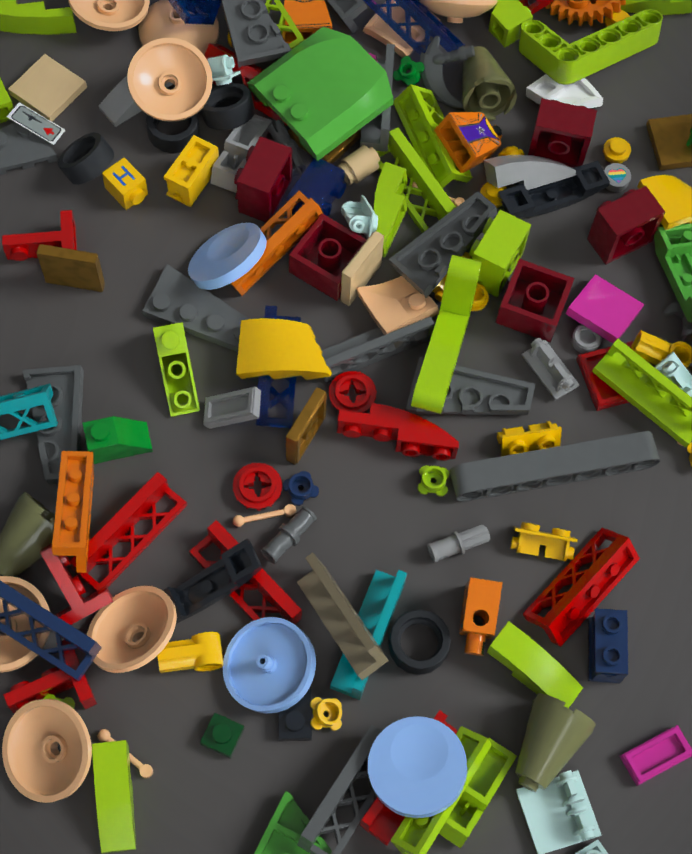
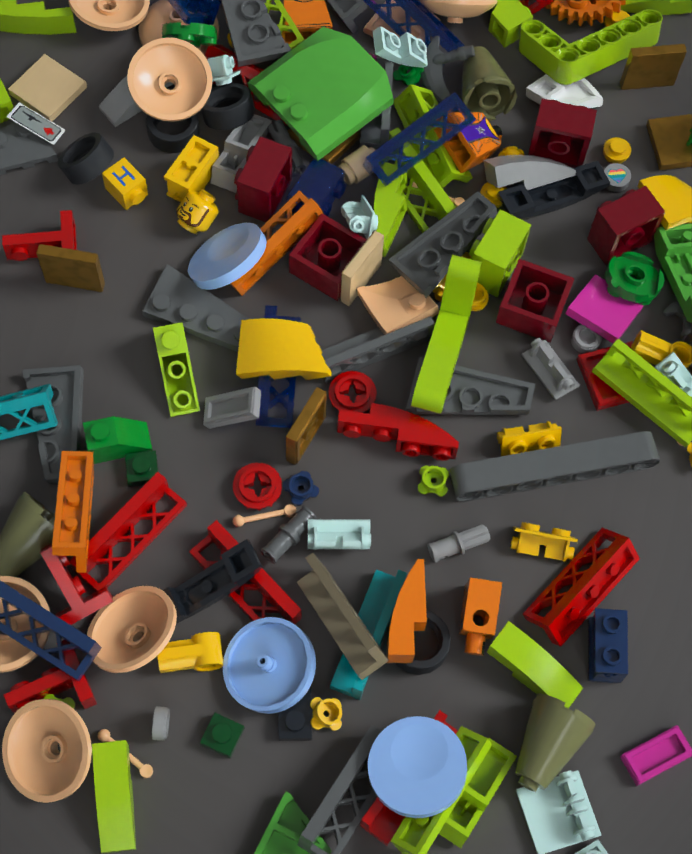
(141, 467): none -> dark green plate
(160, 723): none -> light grey tile
(195, 33): none -> green plate
(197, 211): none -> yellow head
(339, 534): none -> light aqua hinge
(401, 50): none -> light aqua slope
(408, 616): none -> orange slope
(412, 135): none -> clear blue fence
(638, 290): none -> green plate
(652, 66): none -> pearl gold tile

